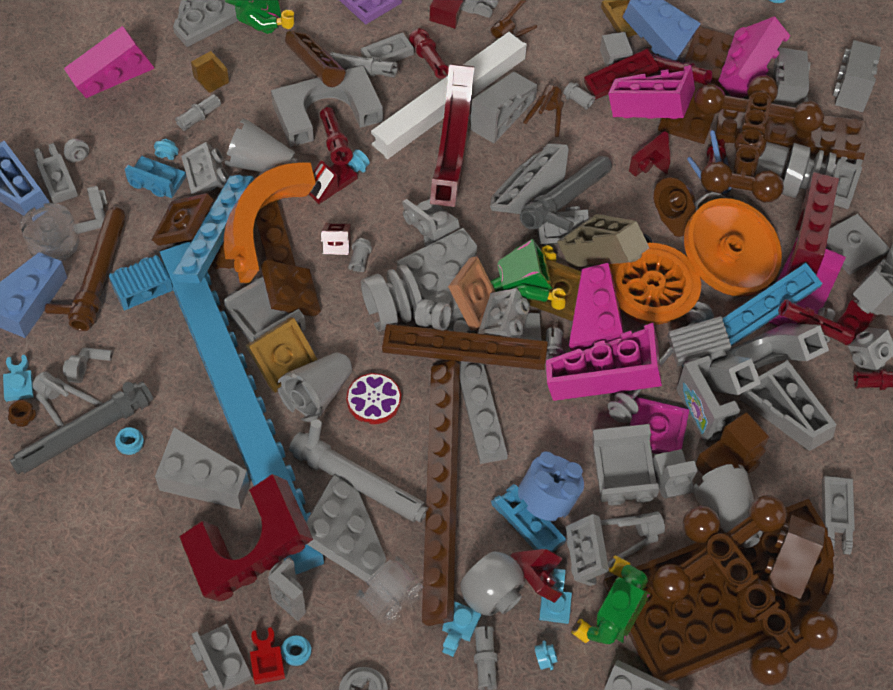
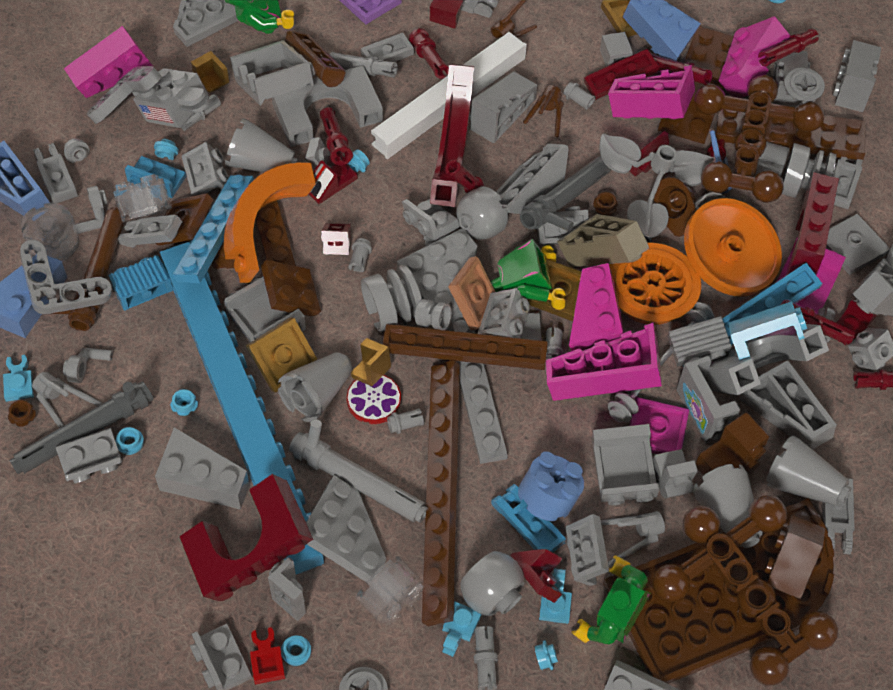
(49, 289): none -> light grey beam
(89, 455): none -> light grey bracket
(135, 80): none -> light grey beam
(142, 198): none -> clear brick
(150, 230): none -> light grey hinge
(172, 98): none -> light grey brick
(183, 396): none -> medium azure plate
(295, 75): none -> light grey window
(317, 152): none -> light grey plate
(374, 362): none -> pearl gold panel
(404, 421): none -> light grey pin
(463, 176): none -> dark red pin
(482, 213): none -> light grey cylinder
(605, 198): none -> reddish brown plate
(622, 154): none -> light grey plant
(765, 323): none -> medium azure panel
(795, 43): none -> dark red pin
(807, 474): none -> light grey cone
(812, 80): none -> light grey gear

